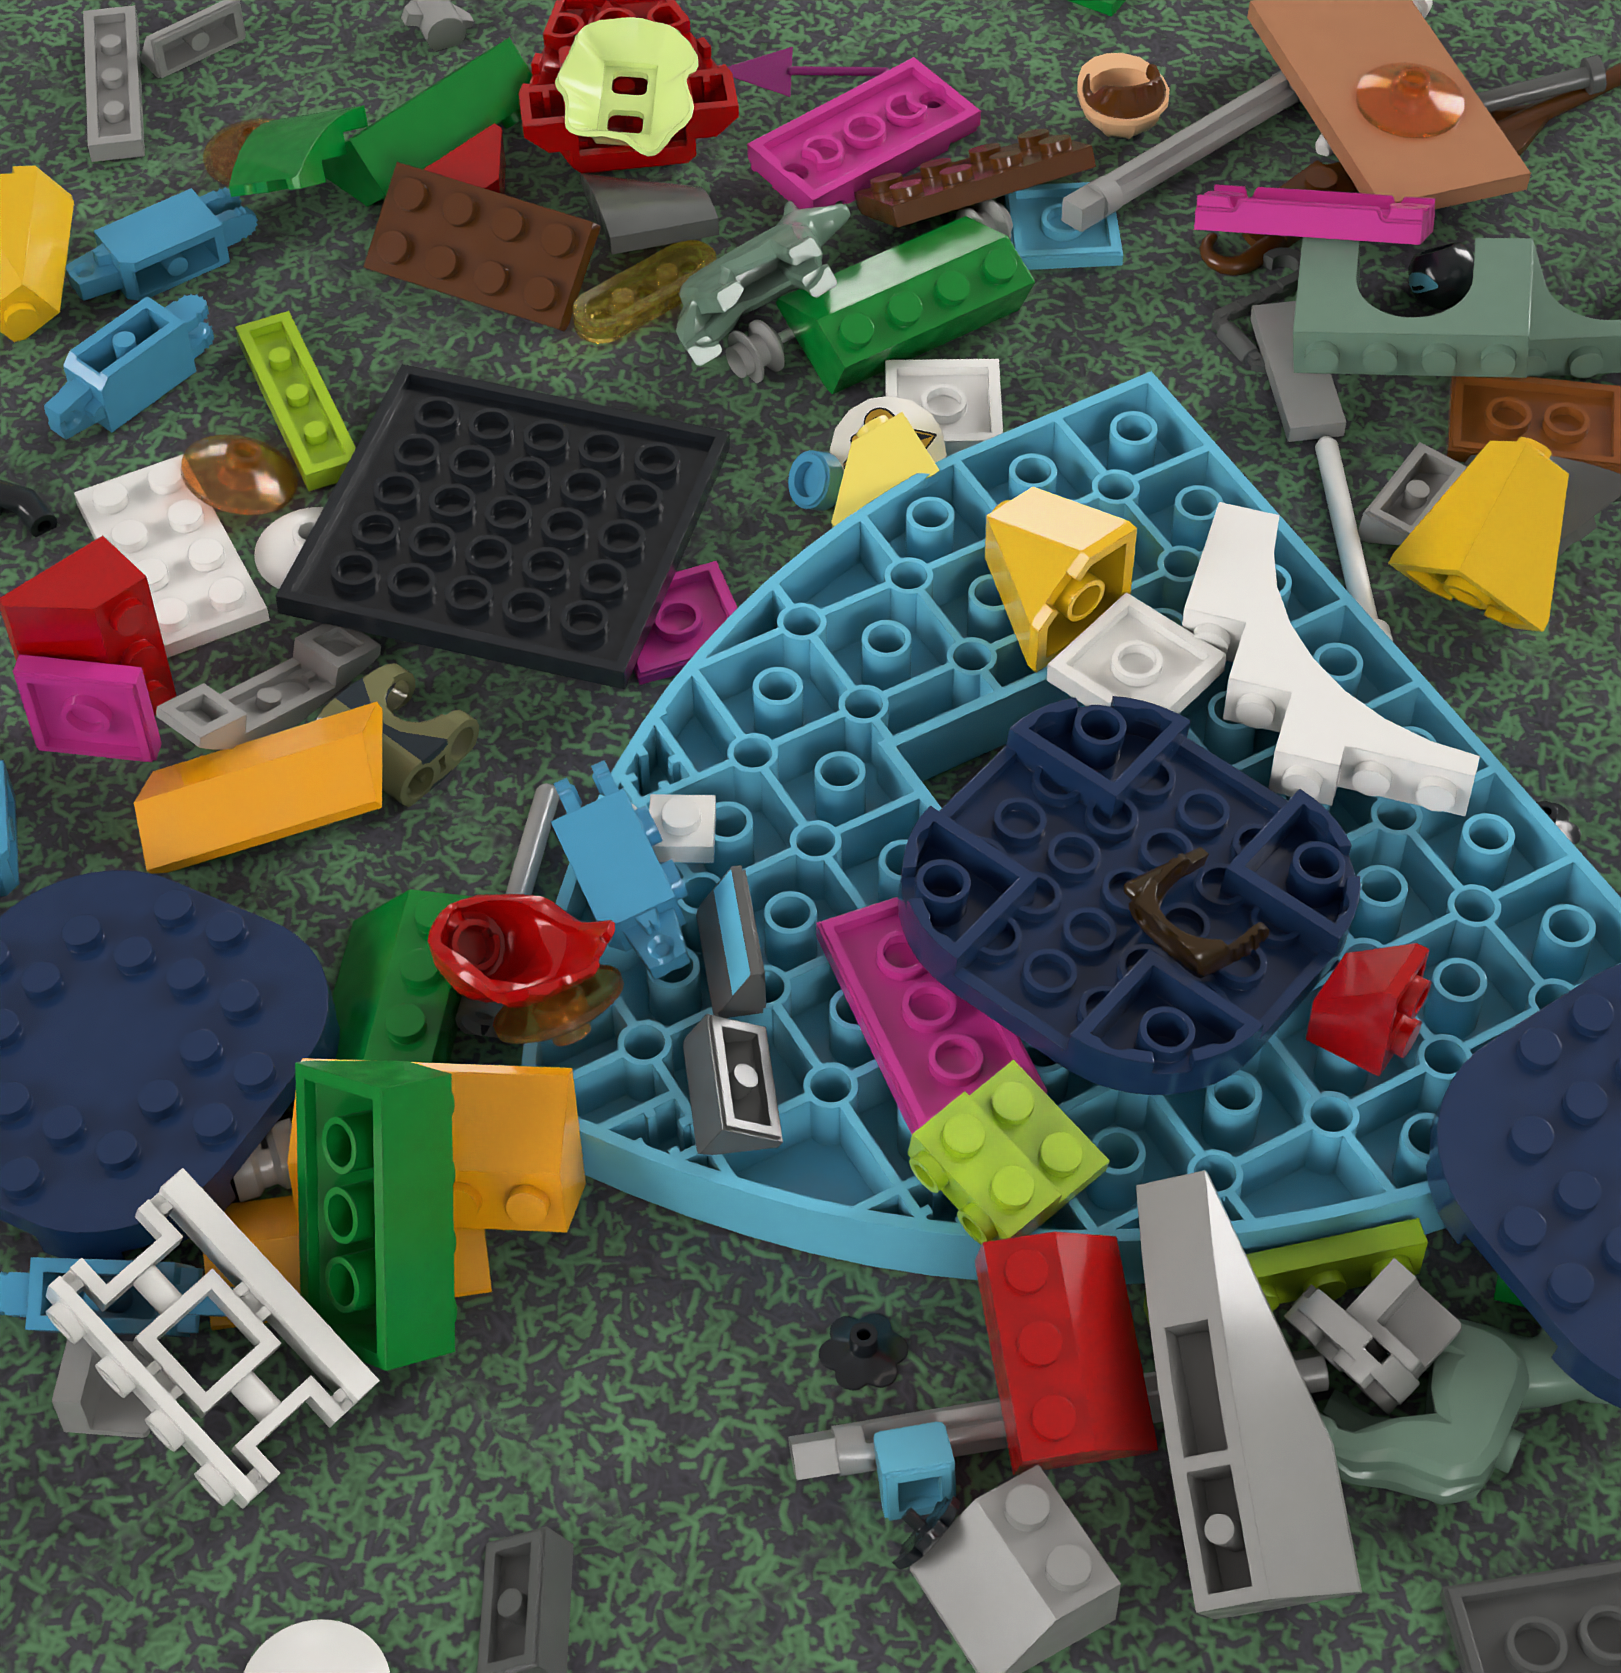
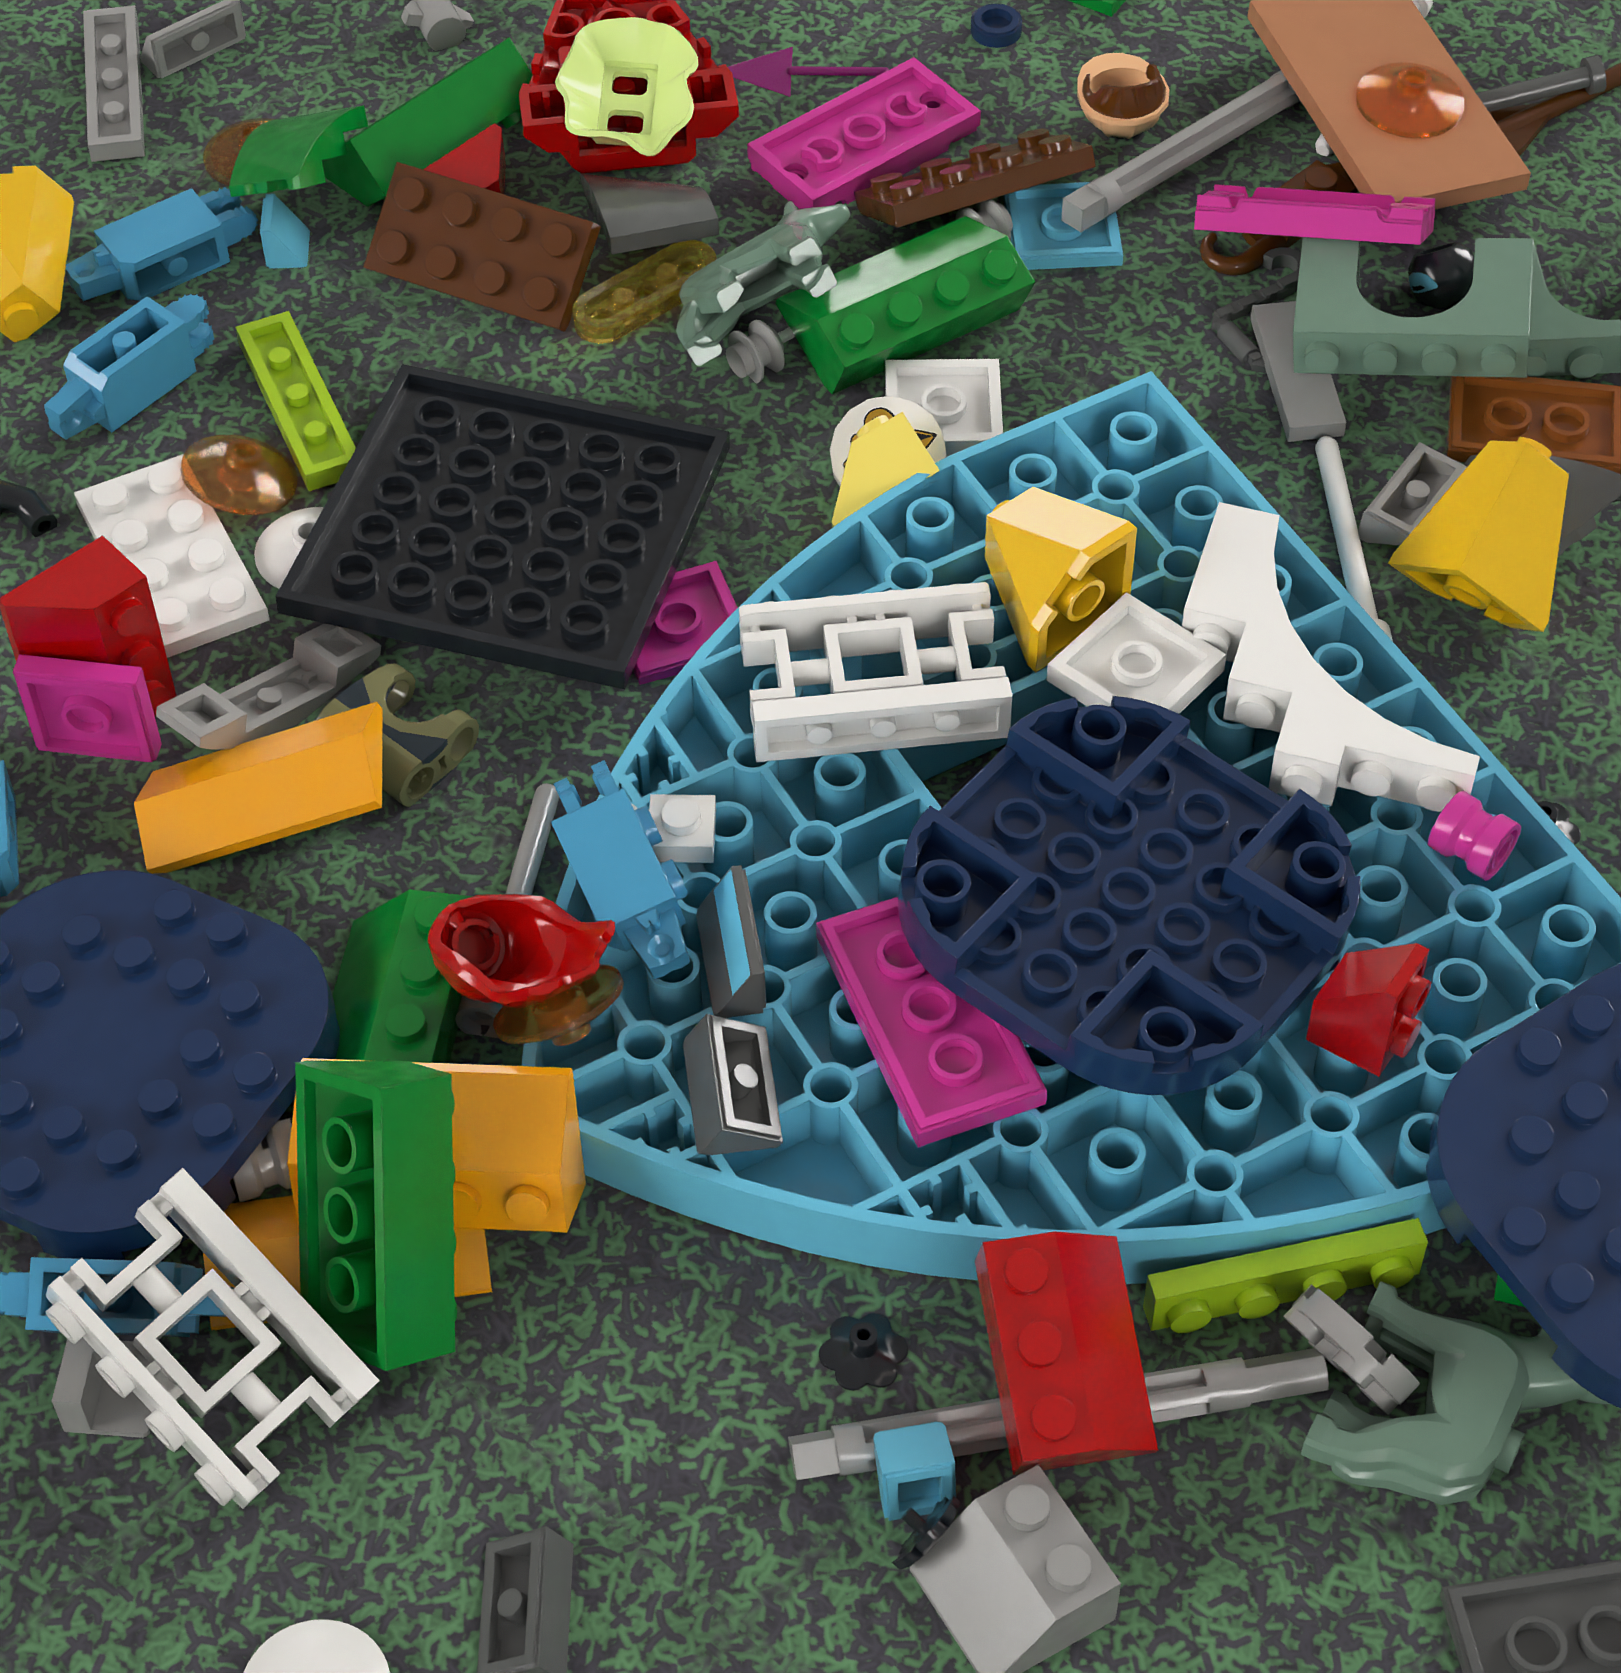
(283, 235): none -> medium azure slope
(815, 480): dark azure tile -> none
(877, 710): none -> white fence
(996, 25): none -> dark blue tile
(1004, 1156): lime plate -> none
(1194, 954): dark brown helmet -> none
(1239, 1424): light grey wedge -> none
(1405, 1318): light grey panel -> none
(1474, 835): none -> dark pink wheel

